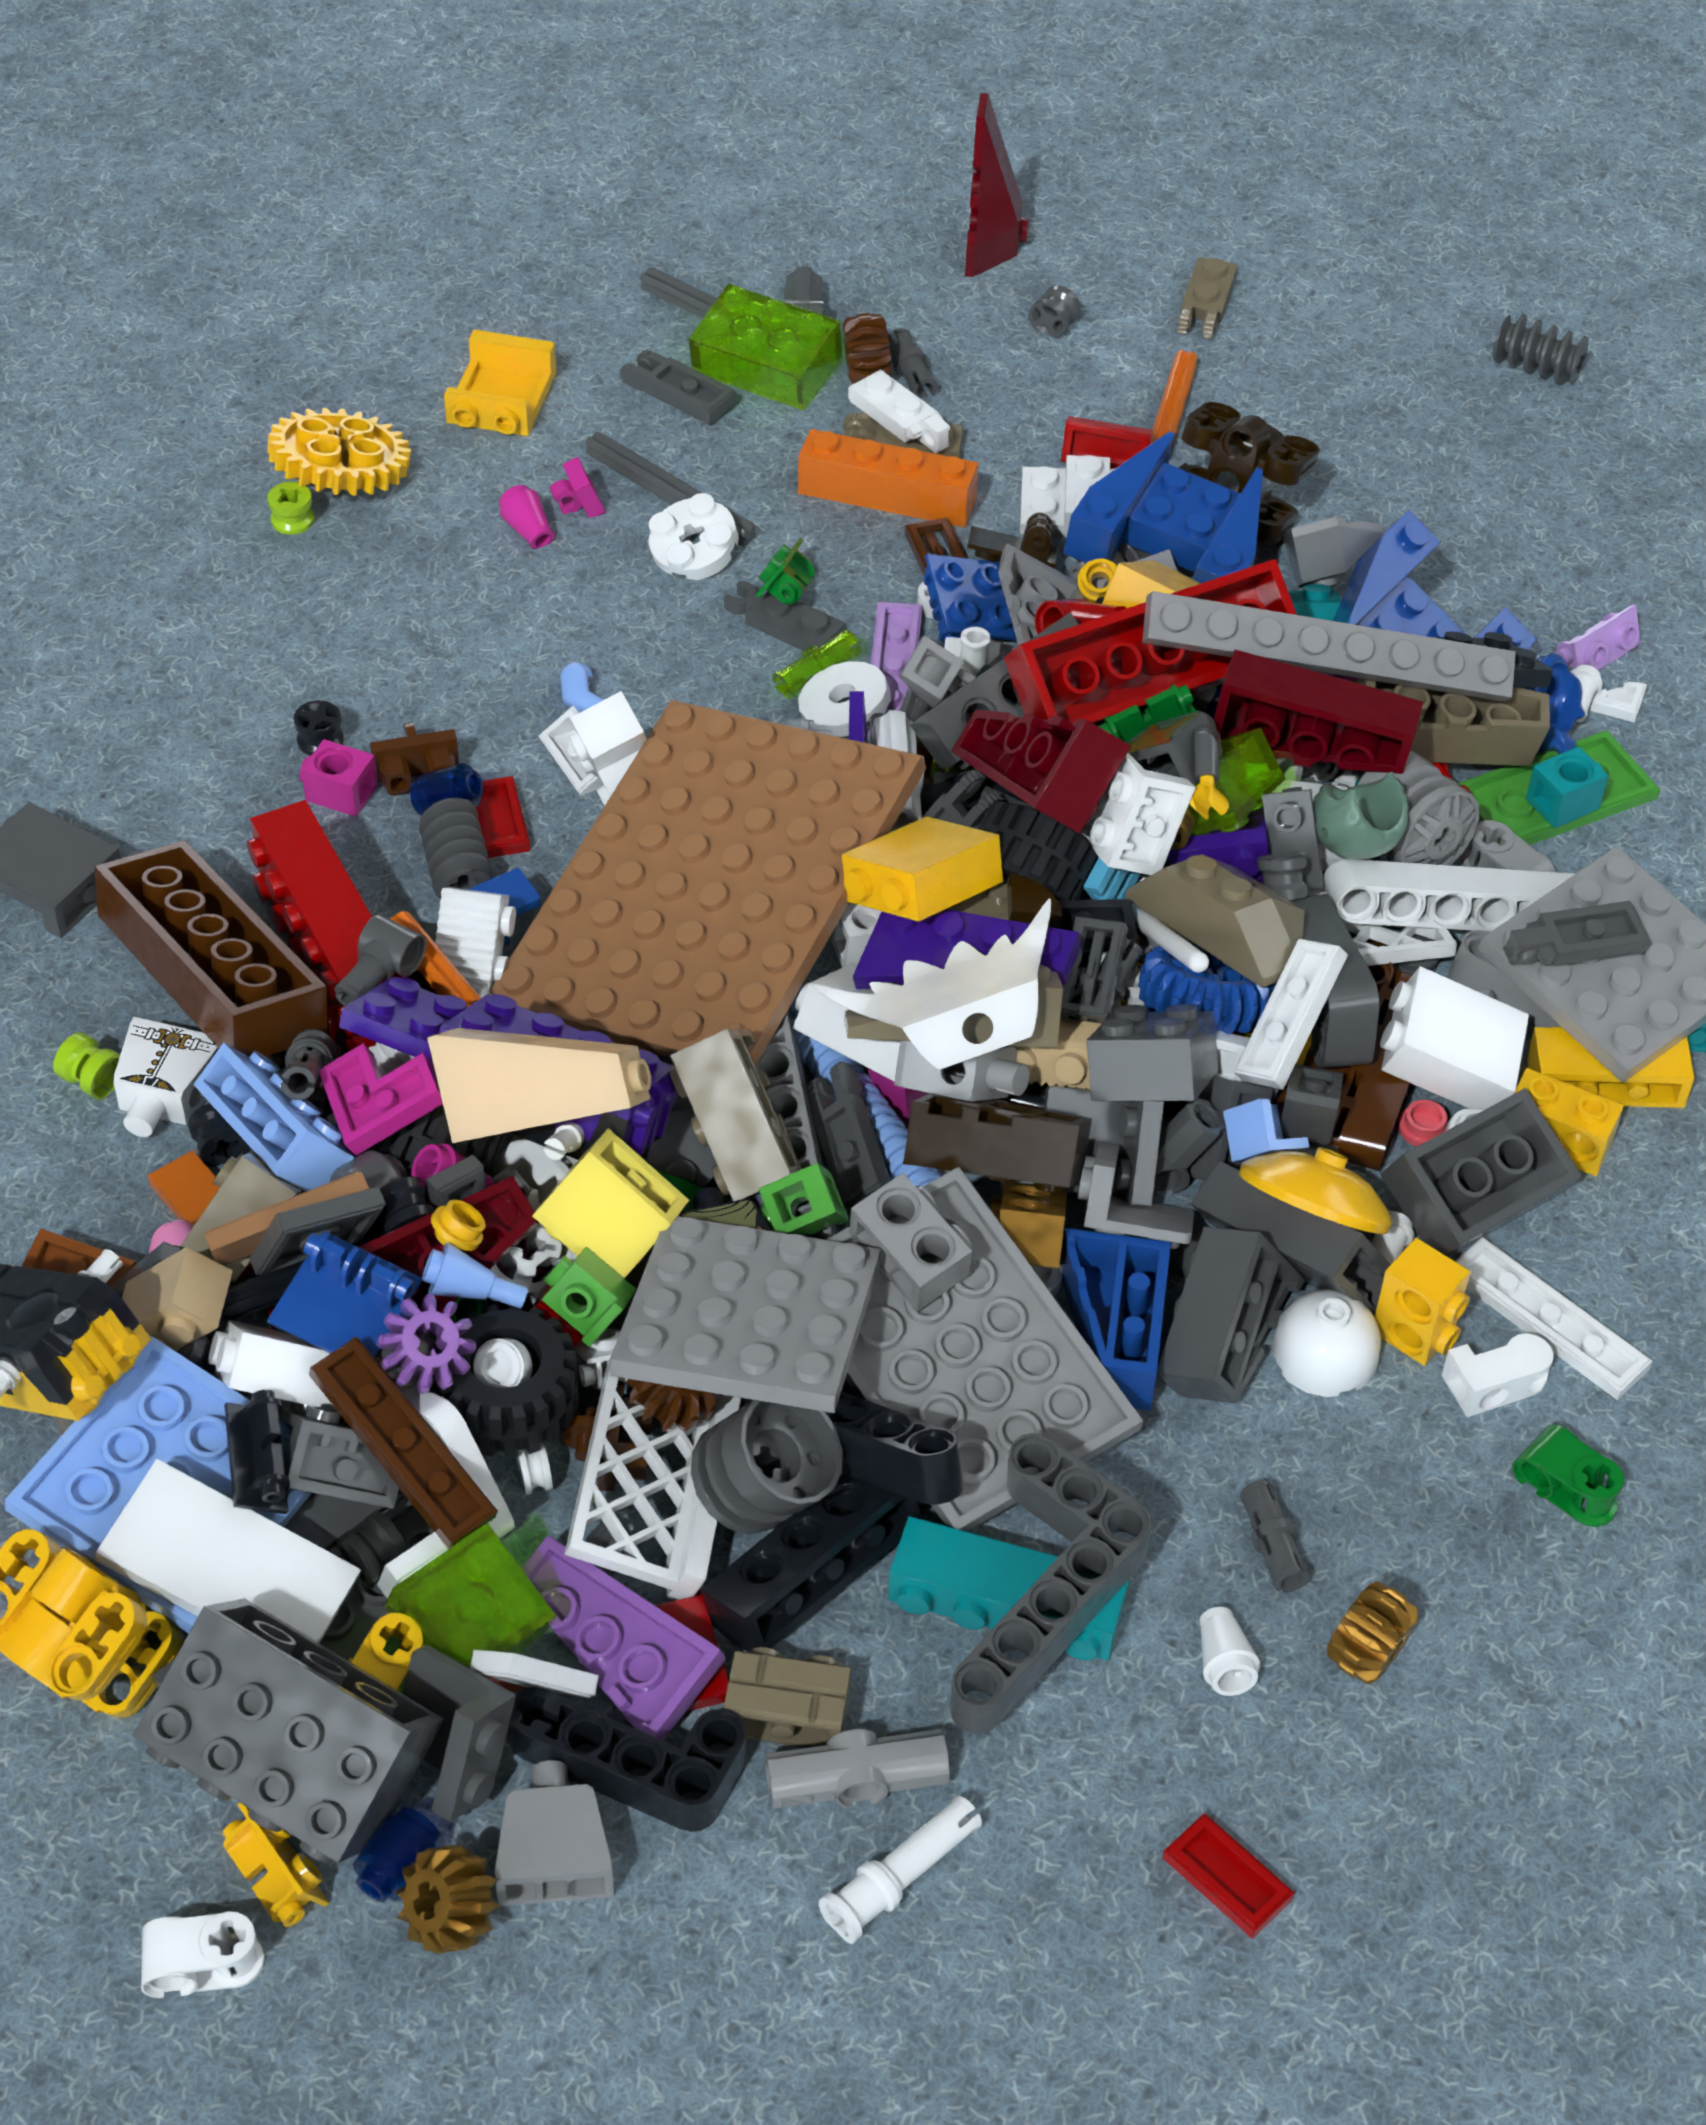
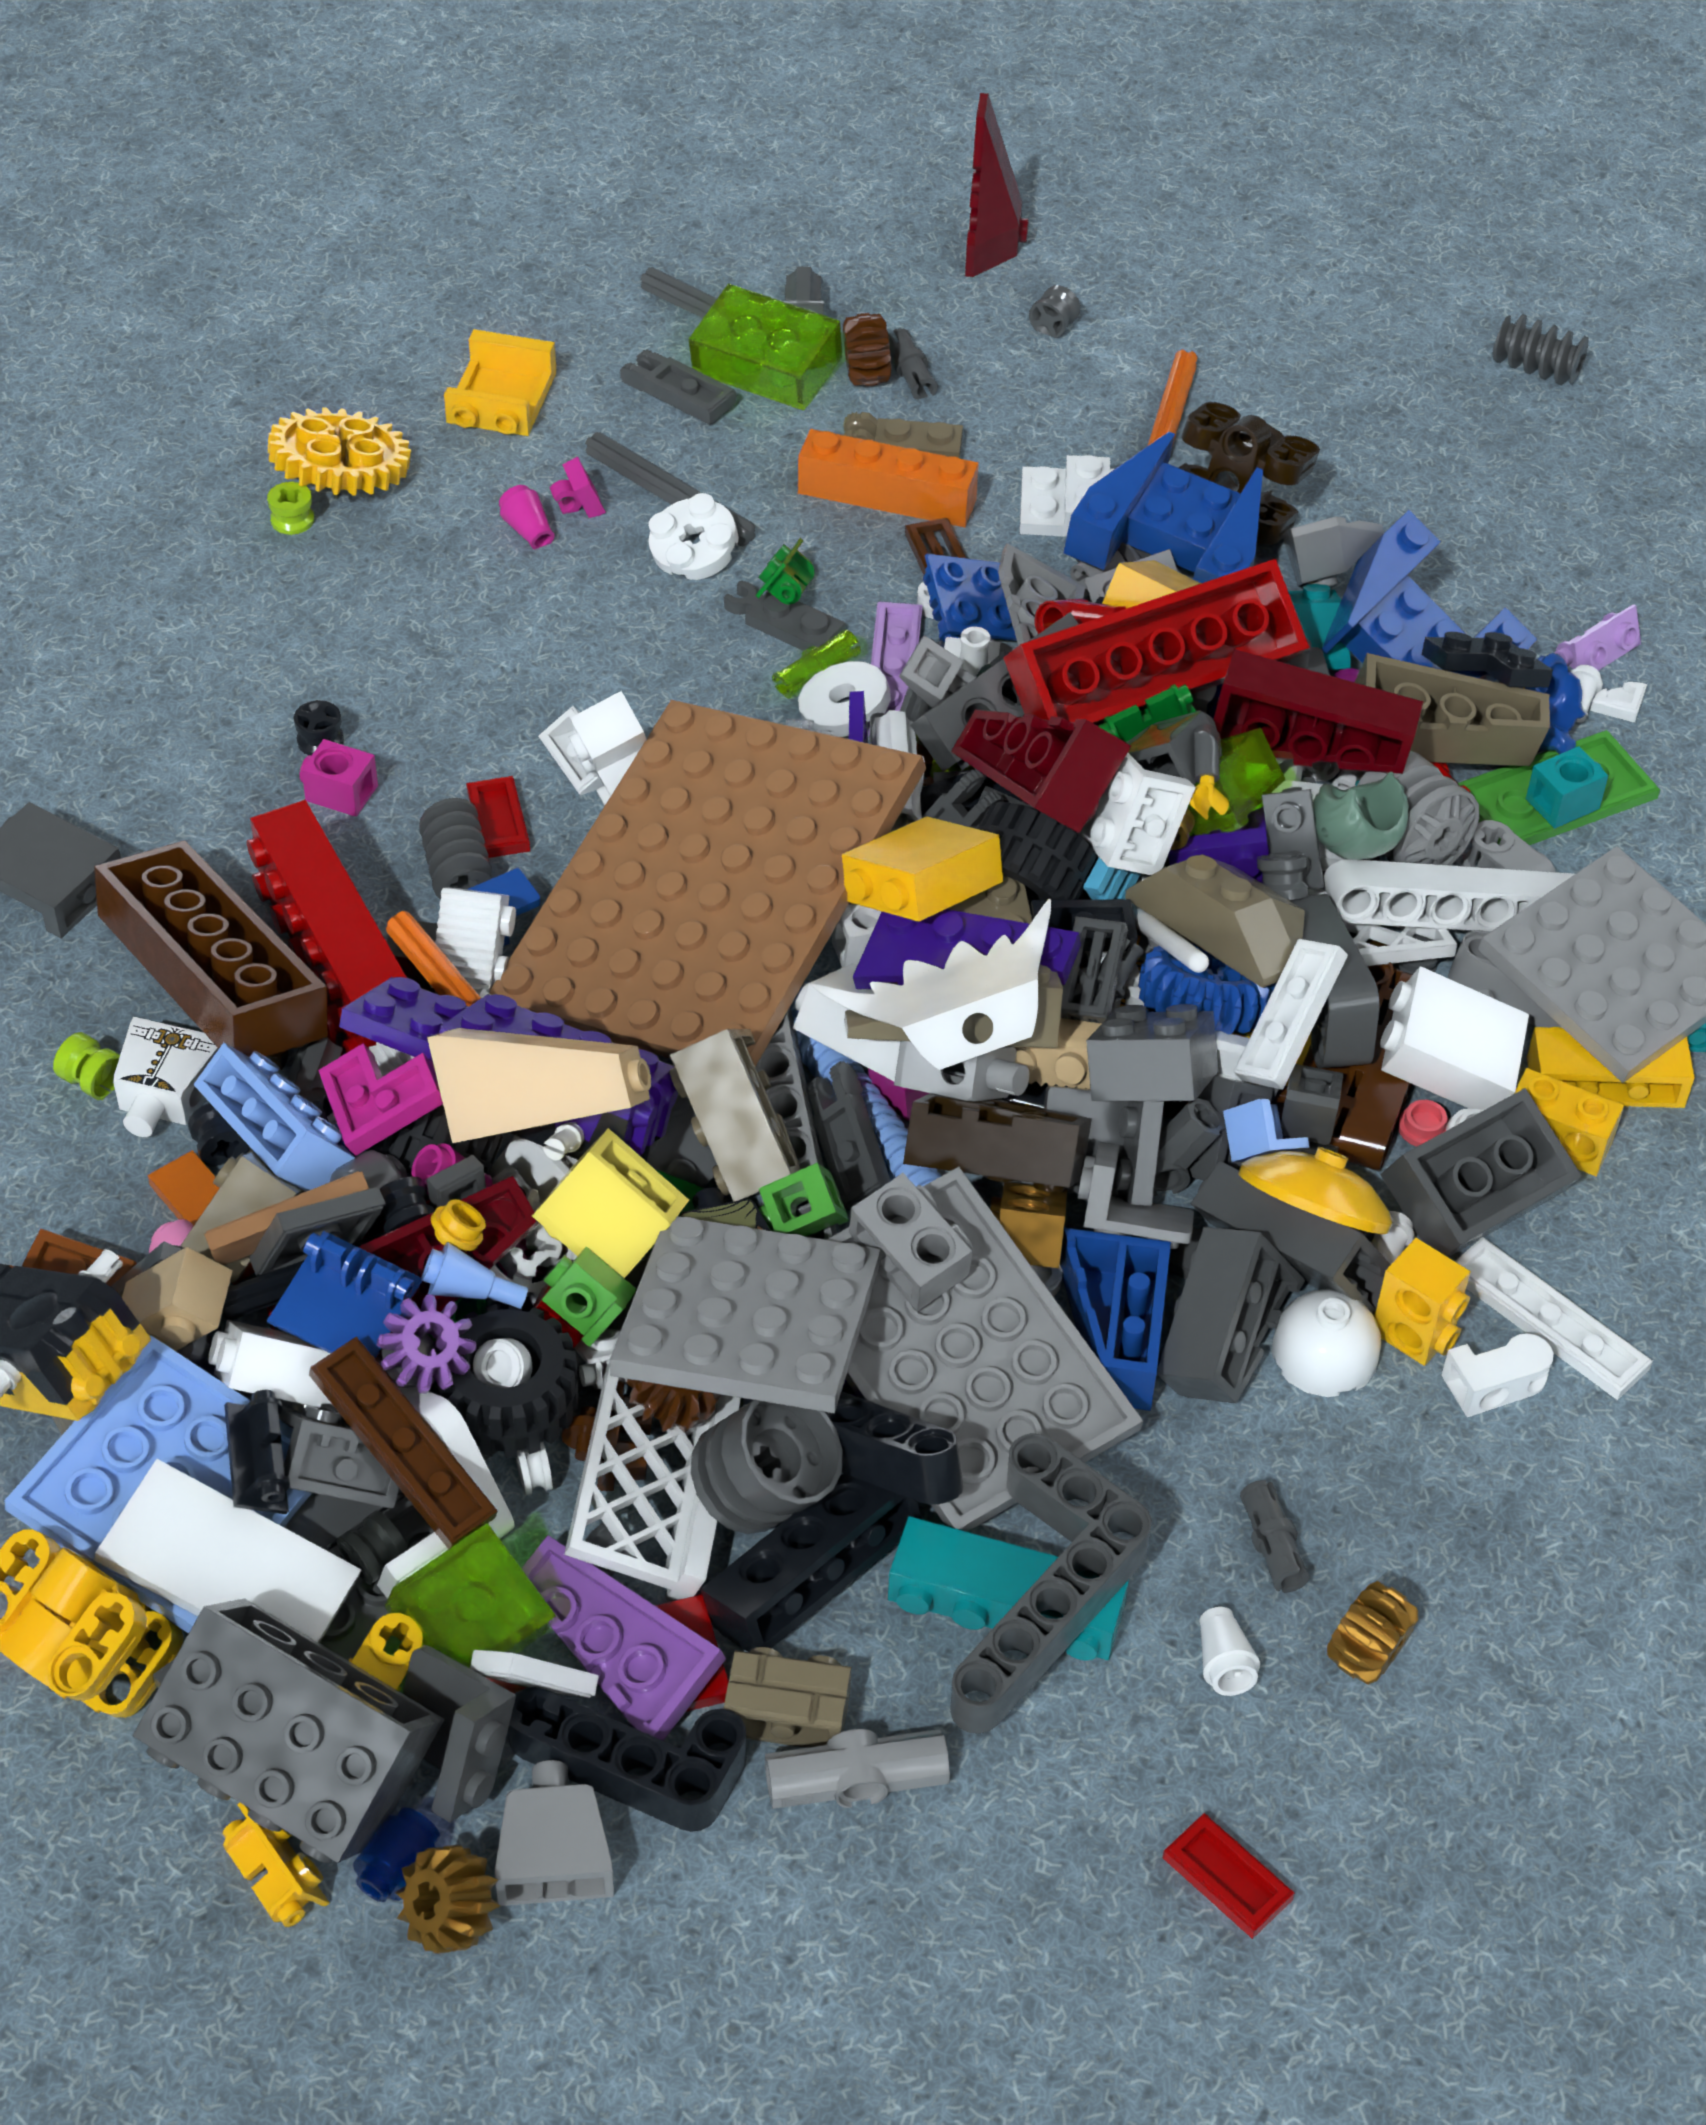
(195, 1952): white piece -> none
(306, 1070): dark grey pin -> none
(382, 952): dark grey pin -> none
(412, 756): reddish brown hips -> none
(446, 783): clear blue brick -> none
(576, 687): light blue arm -> none
(881, 1883): white pin -> none
(900, 410): white hinge -> none
(1027, 899): dark brown tile -> none
(1035, 541): dark brown hinge -> none
(1092, 570): yellow plate -> none
(1103, 440): red tile -> none
(1207, 295): dark tan hinge -> none
(1329, 646): light grey plate -> none
(1567, 1473): green piece -> none
(1578, 935): dark grey hinge -> none

